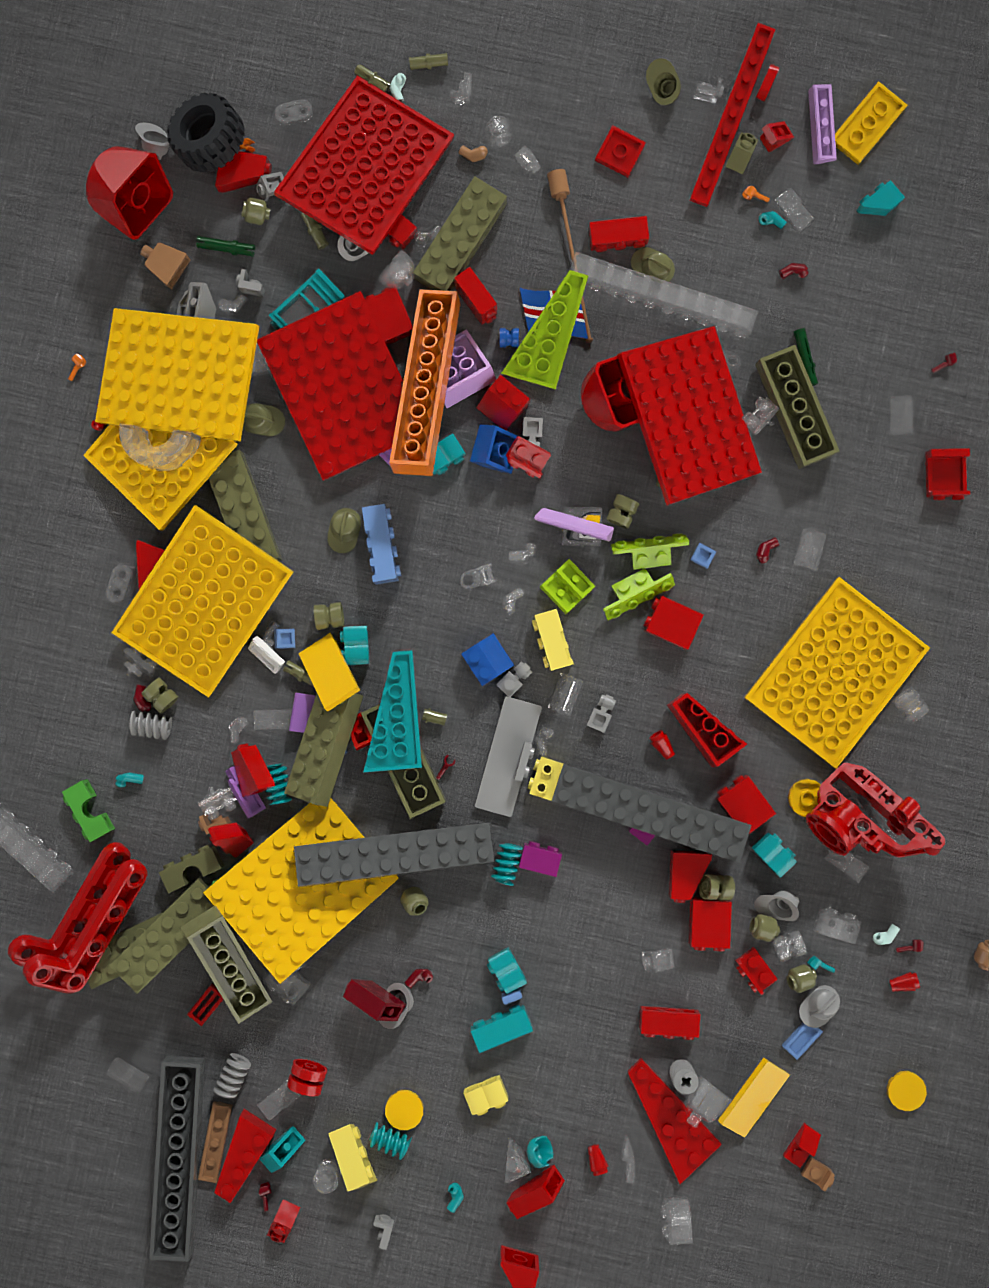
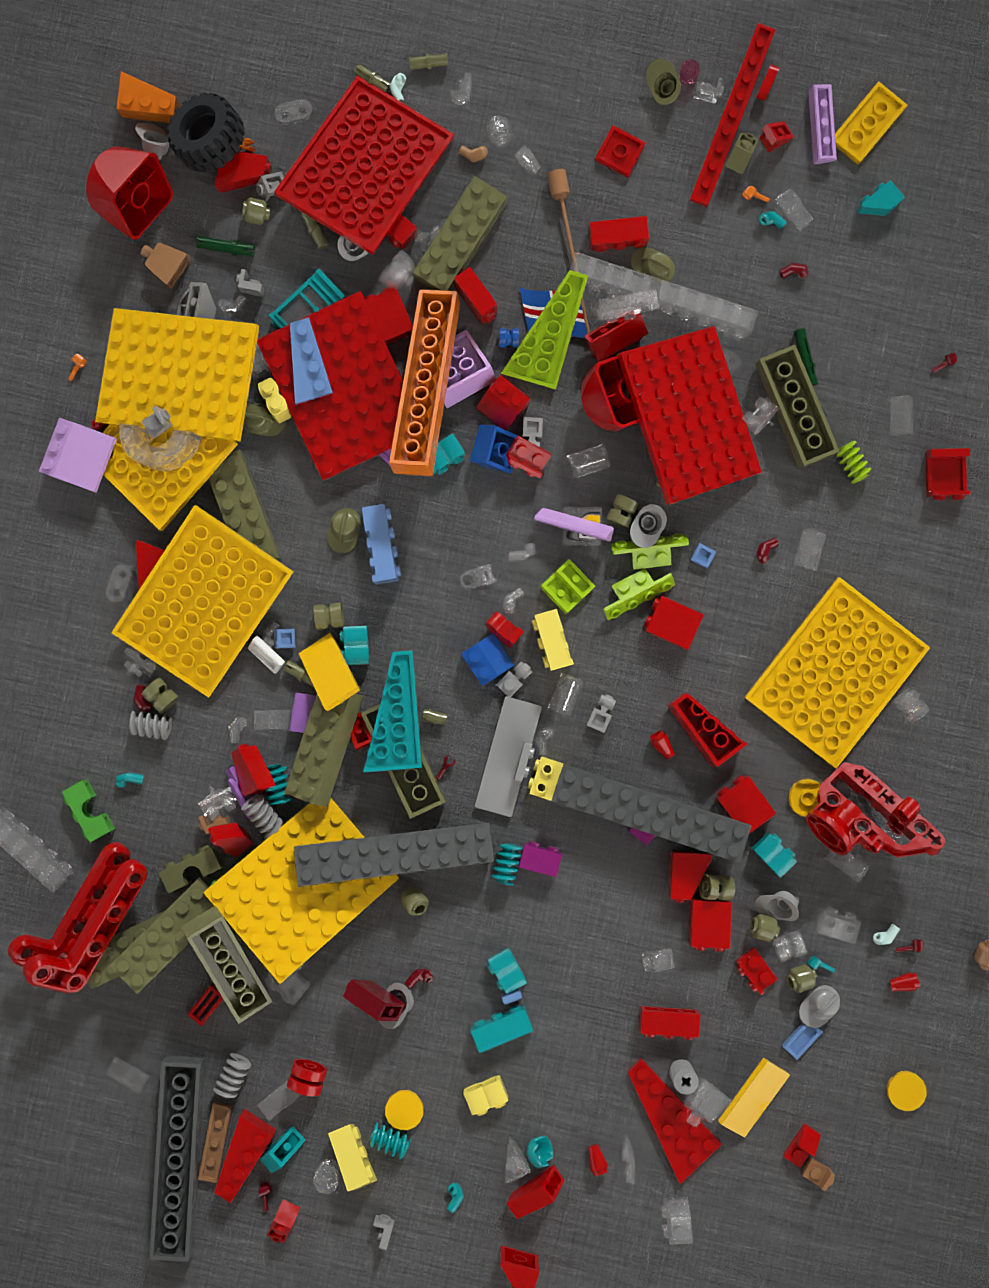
(77, 455): none -> lavender slope
(144, 101): none -> orange wedge
(157, 422): none -> light grey bracket
(263, 814): none -> light grey piece
(274, 400): none -> light yellow brick
(308, 367): none -> medium blue wing
(503, 629): none -> red leg
(588, 461): none -> clear slope
(615, 336): none -> red brick
(623, 306): none -> clear bracket
(648, 525): none -> light grey piece
(689, 66): none -> clear pink wheel
(853, 462): none -> lime piece

